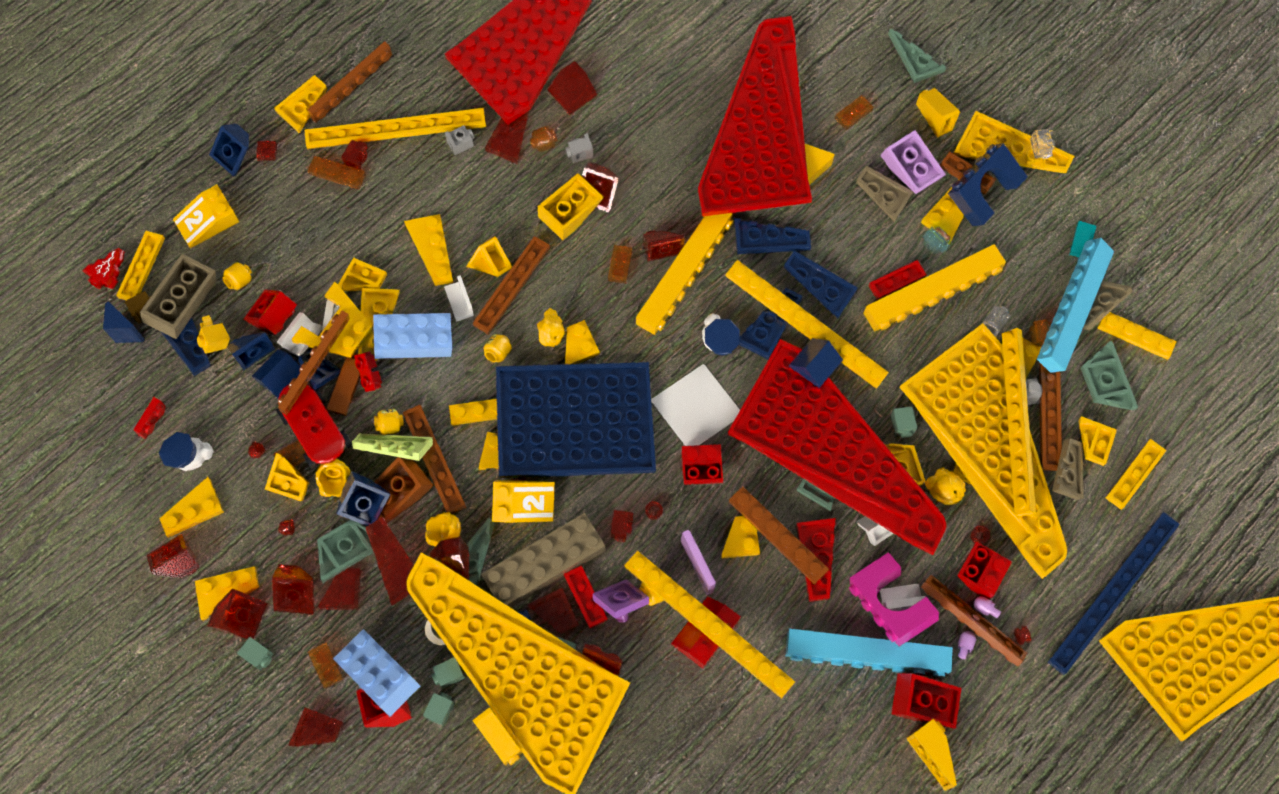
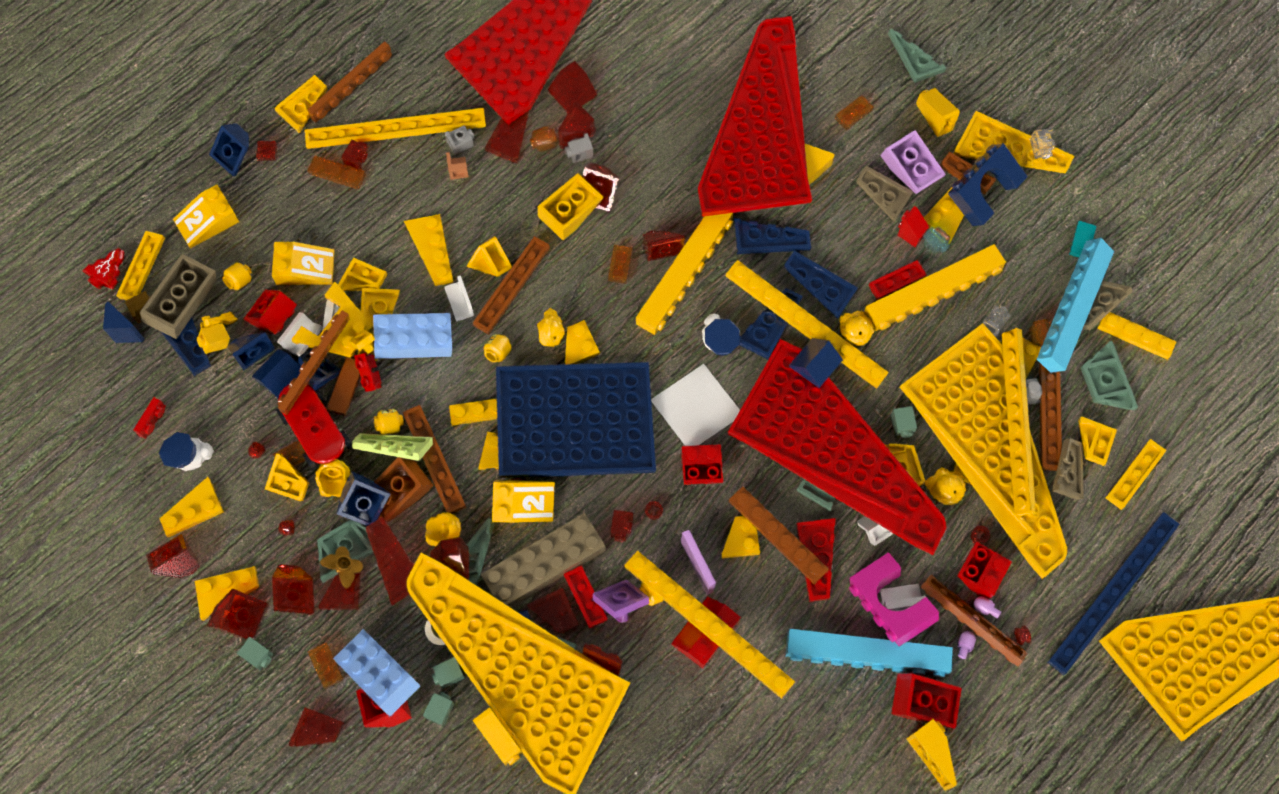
(226, 318): none -> yellow piece
(302, 264): none -> yellow slope
(343, 564): none -> pearl gold animal
(363, 341): none -> yellow tile
(457, 167): none -> nougat panel
(575, 125): none -> clear red slope
(853, 324): none -> yellow hair
(912, 226): none -> red slope

